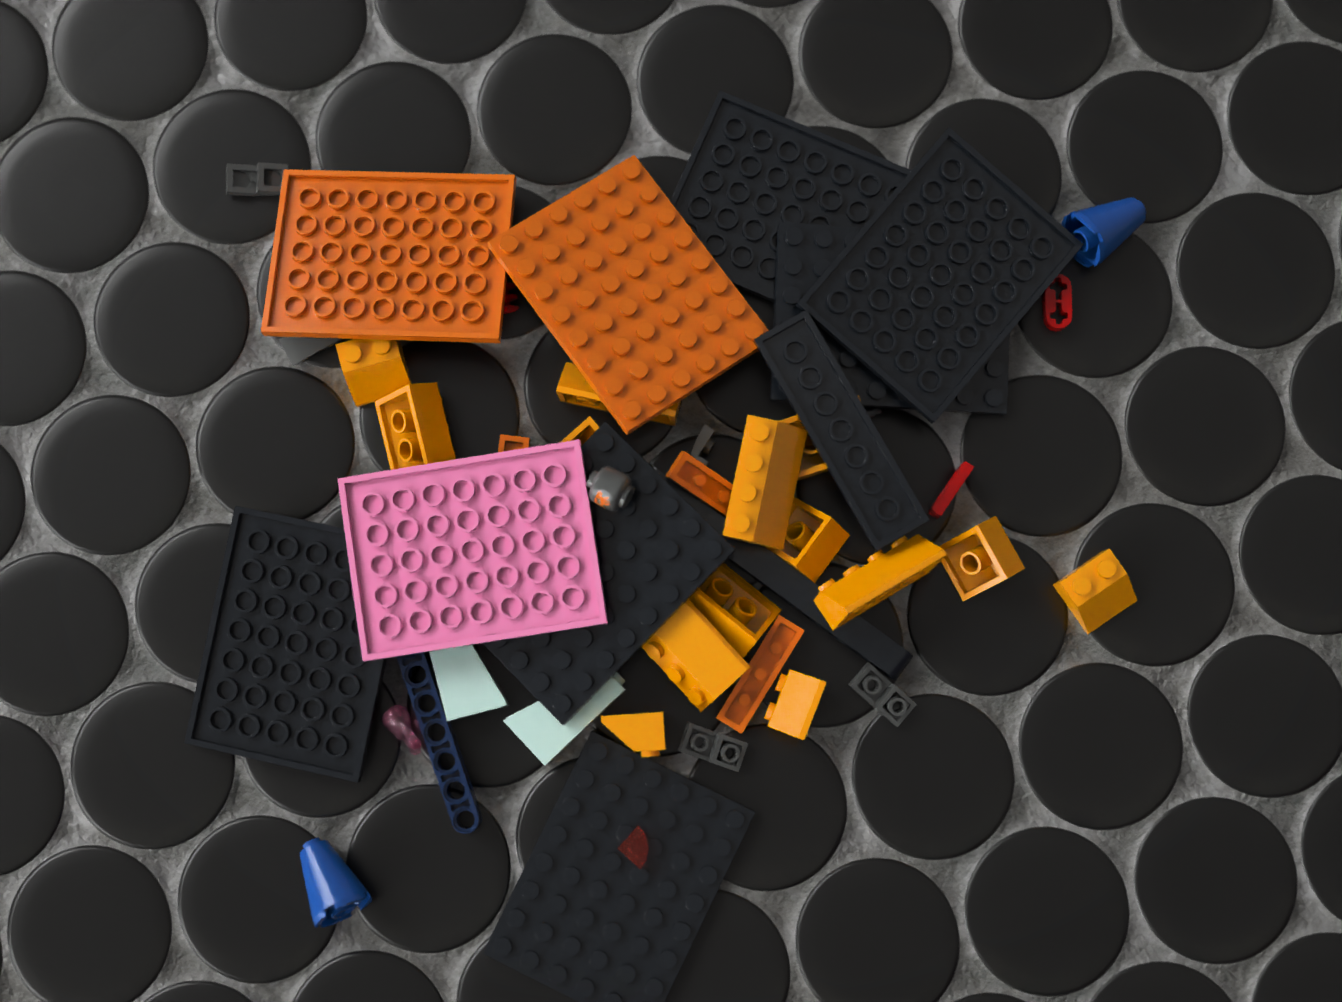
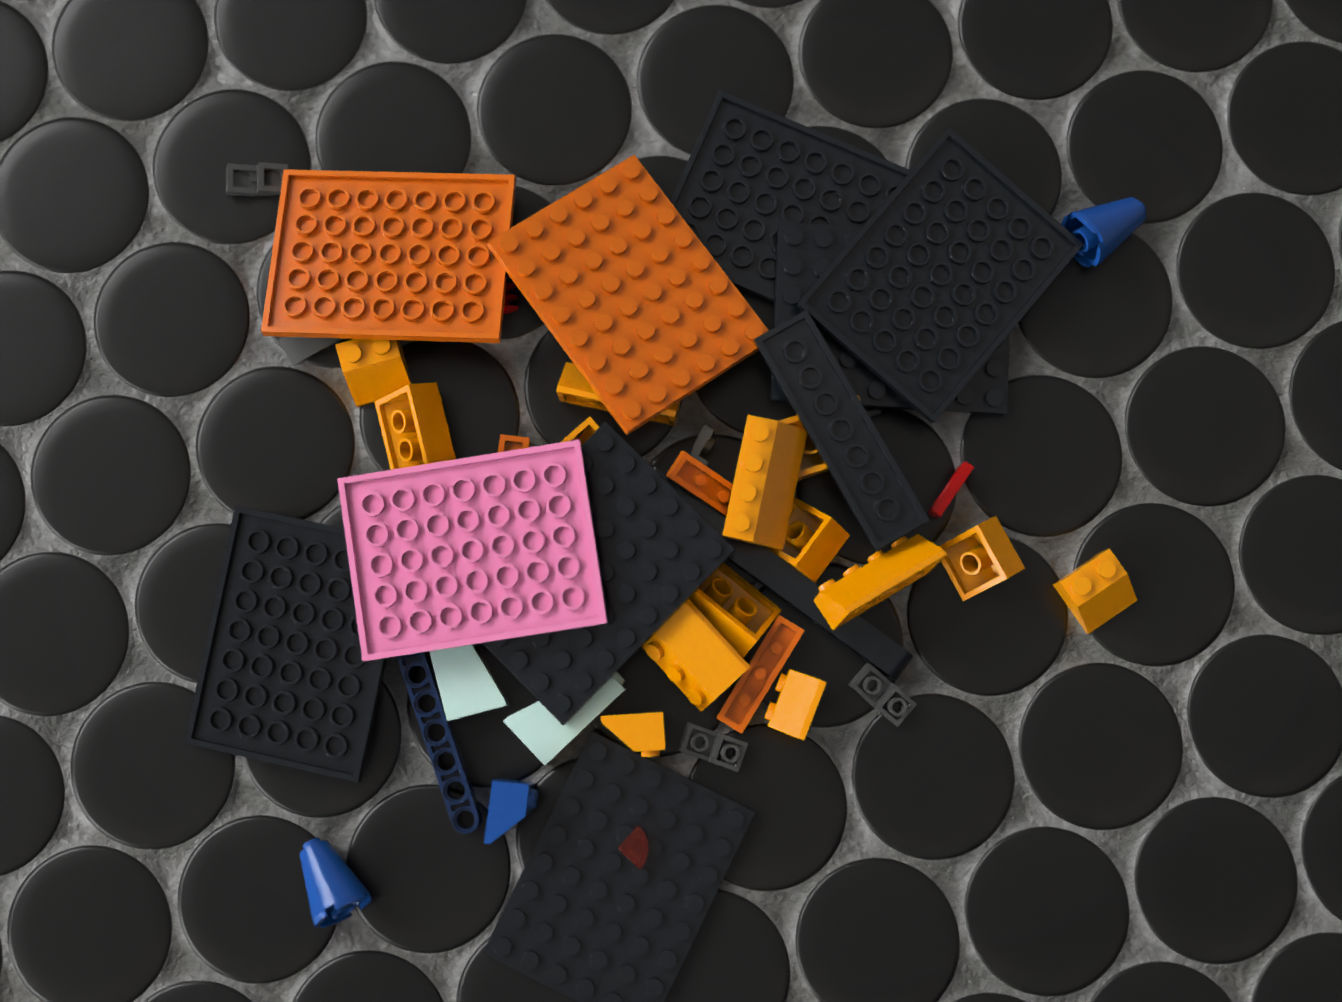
(398, 722): clear pink piece -> none
(508, 805): none -> blue slope
(610, 488): dark grey head -> none
(1064, 303): red beam -> none

